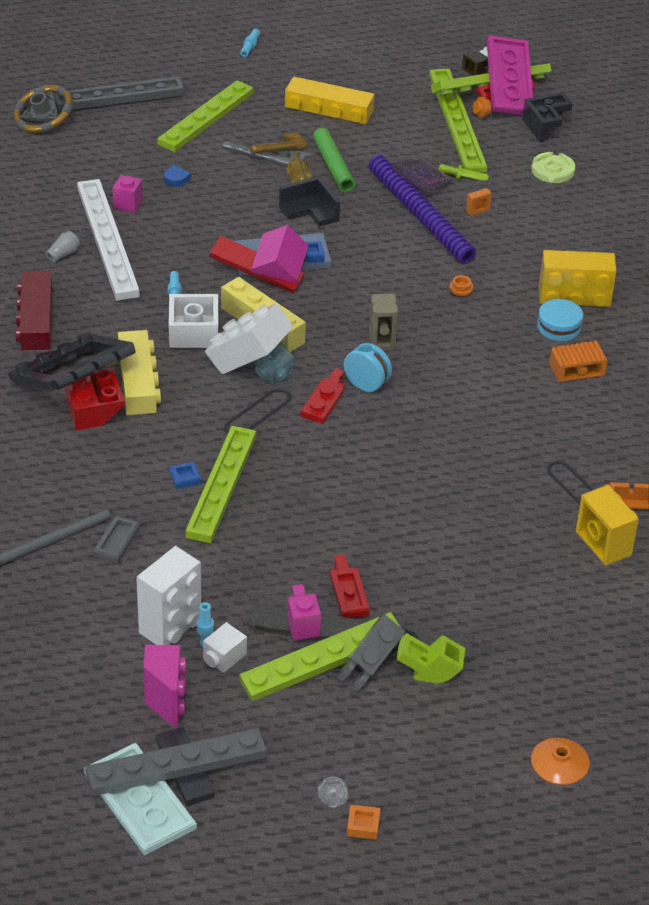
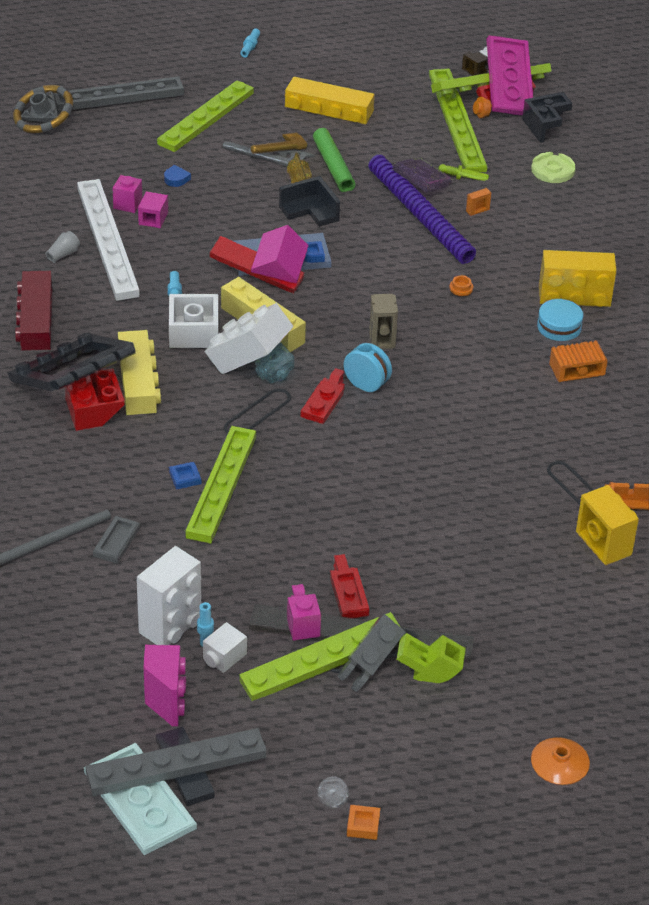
(153, 209): none -> dark pink brick

